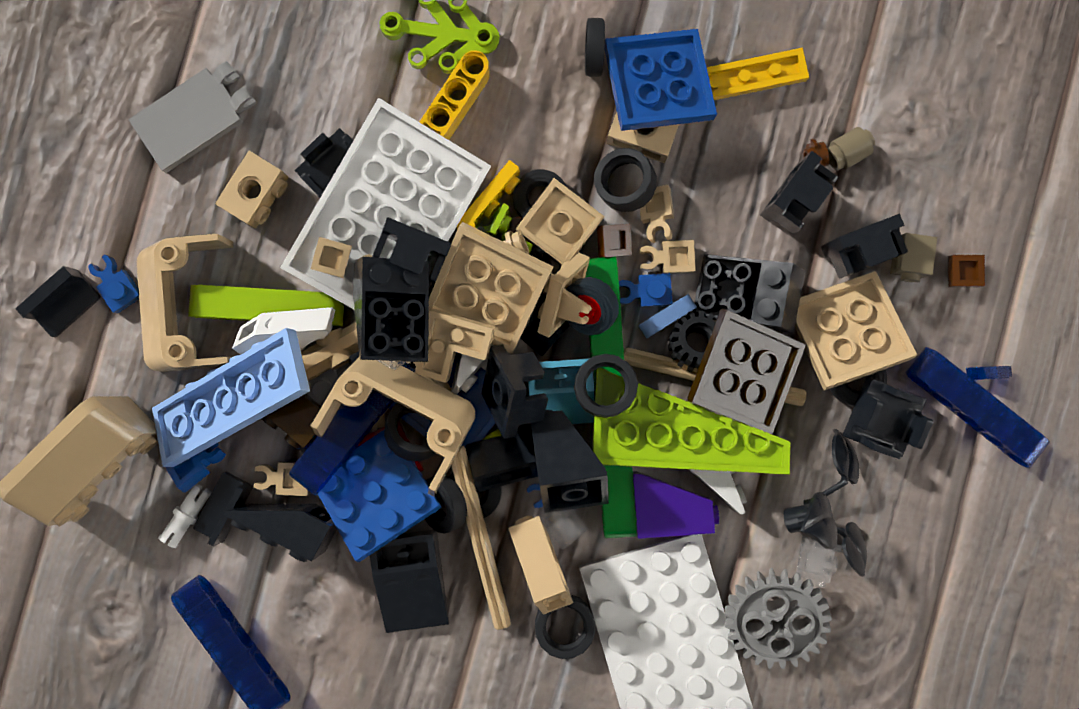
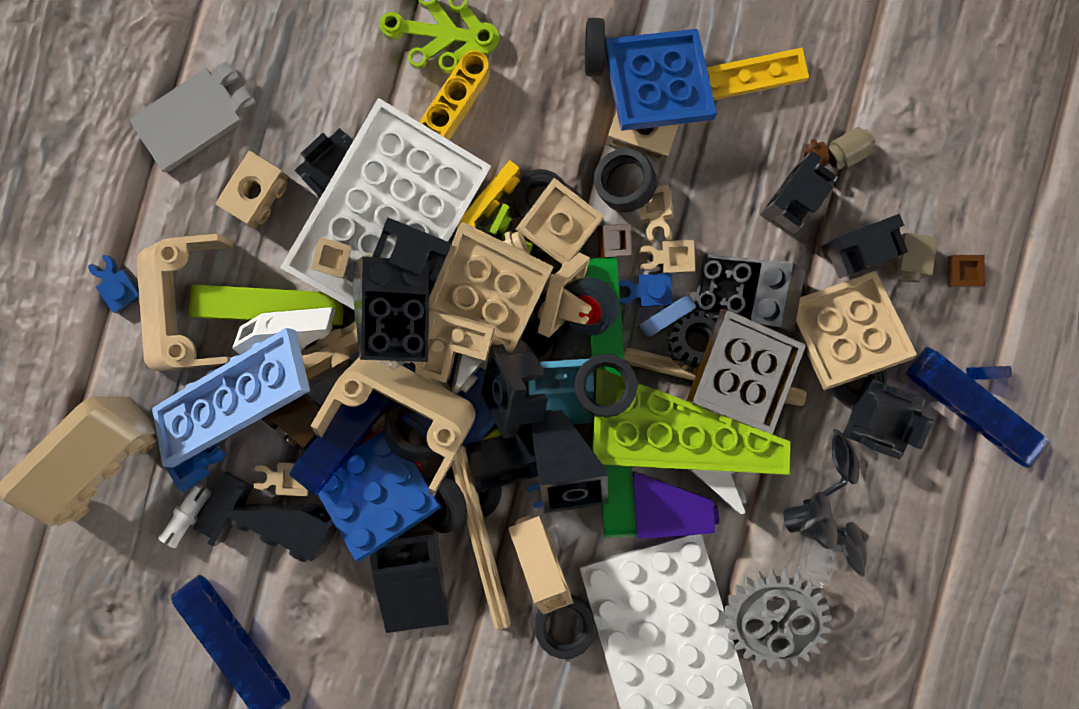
(59, 301): black panel -> none

